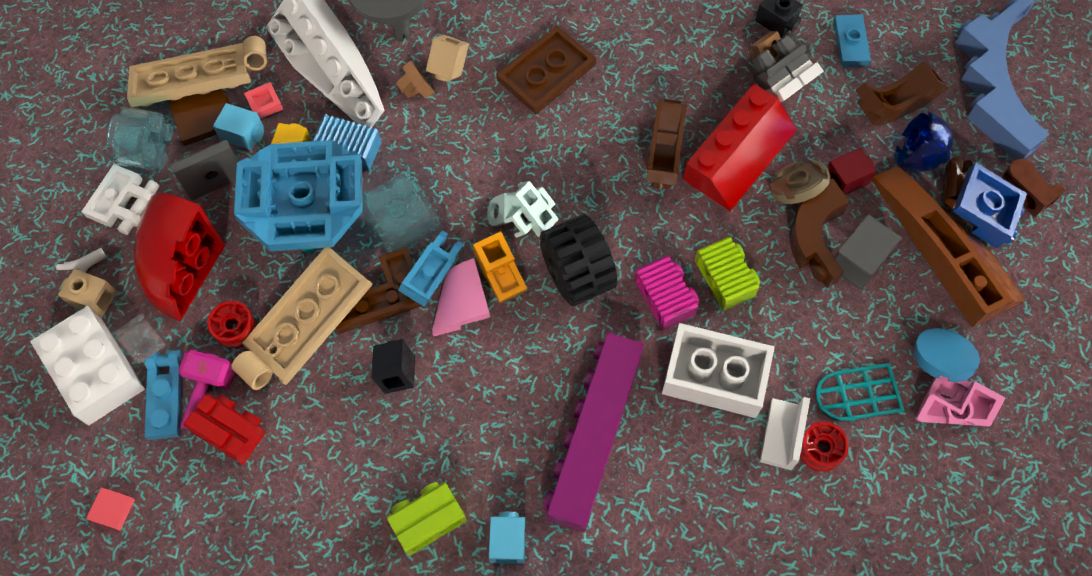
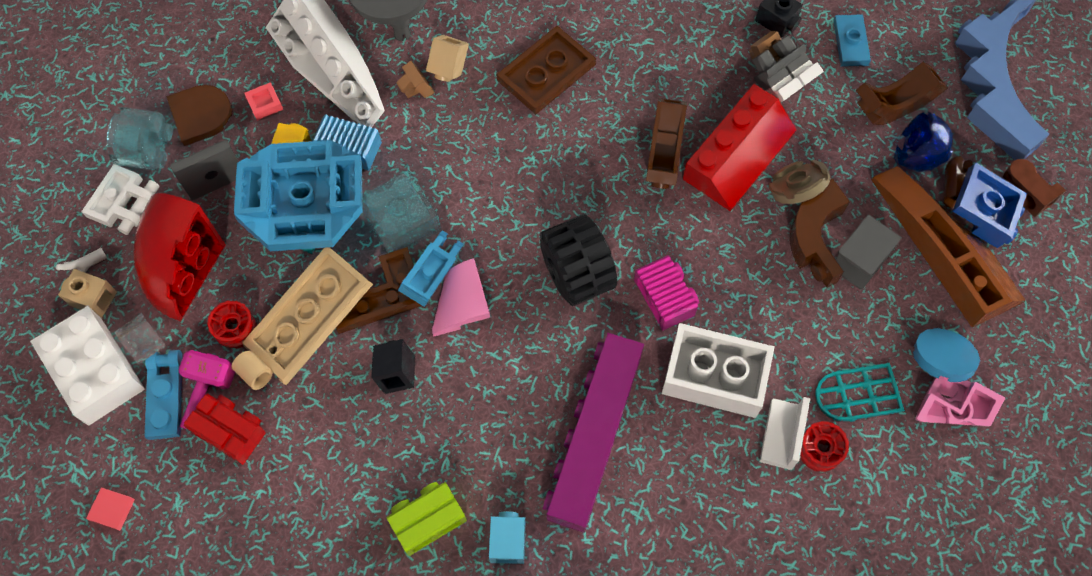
(195, 72): tan hinge -> none
(239, 126): medium azure brick -> none
(499, 267): light orange brick -> none
(515, 203): light aqua piece -> none
(727, 273): lime brick -> none
(852, 170): dark red brick -> none

